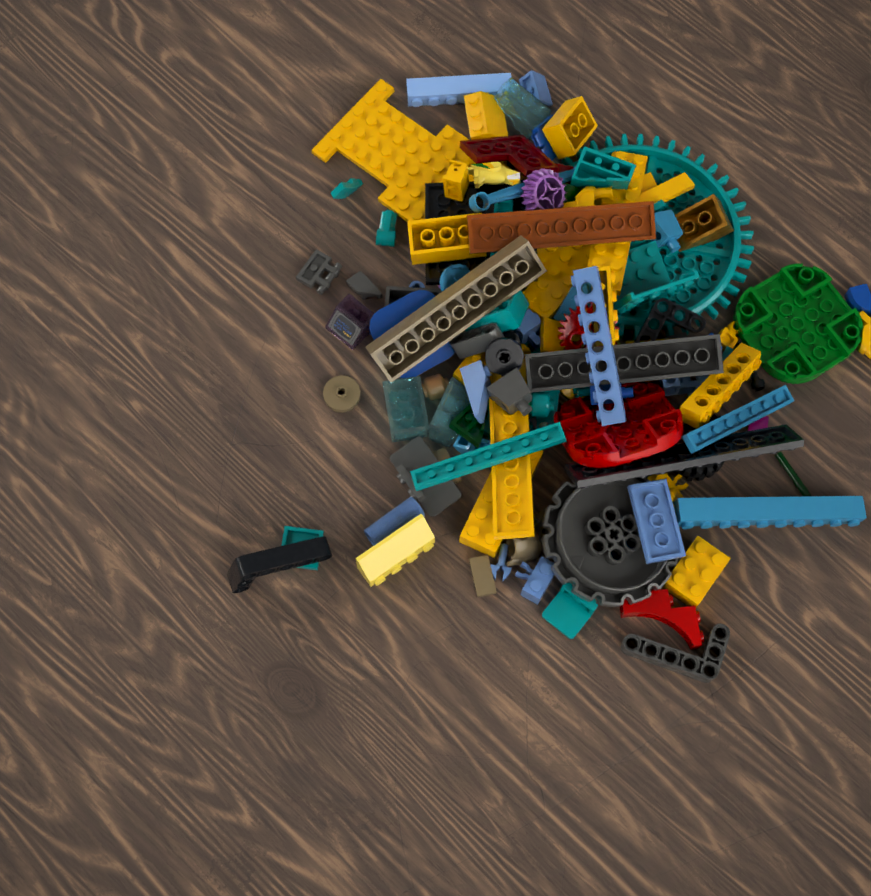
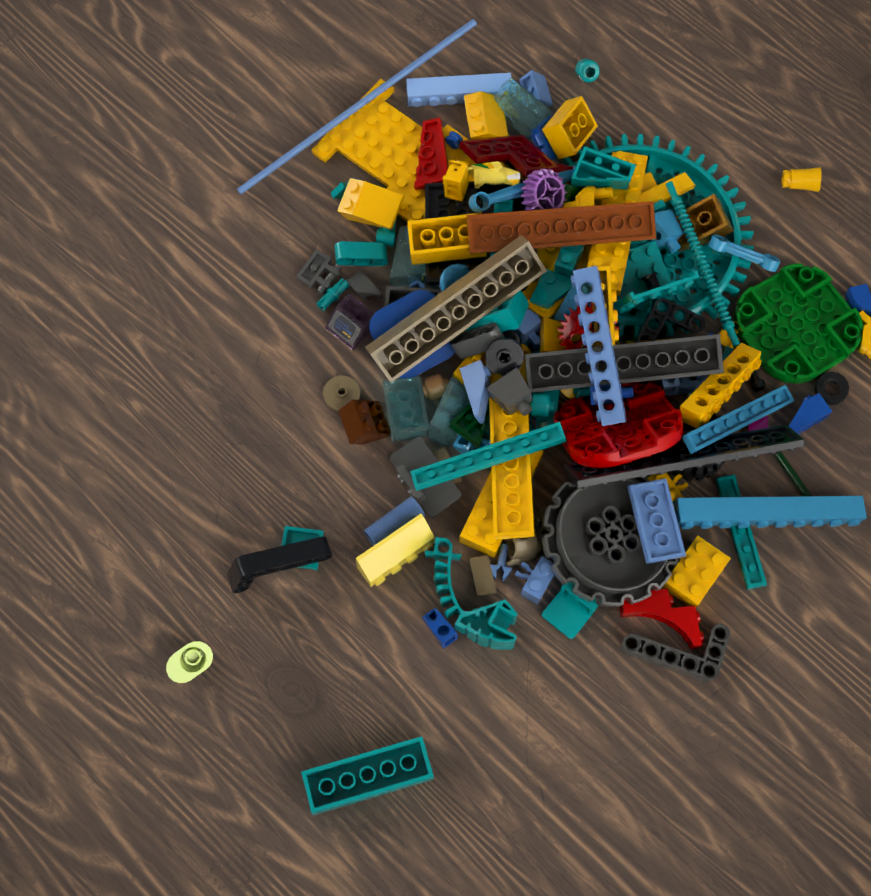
(189, 662): none -> yellowish green piece
(332, 294): none -> teal pin
(354, 108): none -> medium blue piece
(360, 253): none -> teal beam
(364, 421): none -> reddish brown slope
(367, 775): none -> teal brick
(370, 204): none -> yellow slope
(402, 269): none -> clear light blue wedge
(432, 154): none -> red wing
(440, 628): none -> blue leg
(453, 140): none -> blue bush
(483, 625): none -> teal piece
(550, 288): none -> teal wing
(568, 260): none -> teal slope
(587, 70): none -> teal head
(651, 281): none -> black bush
(723, 245): none -> dark azure piece
(727, 325): none -> teal hose
(743, 539): none -> teal tile
(802, 179): none -> yellow plant
(810, 413): none -> blue slope
(839, 380): none -> black tyre

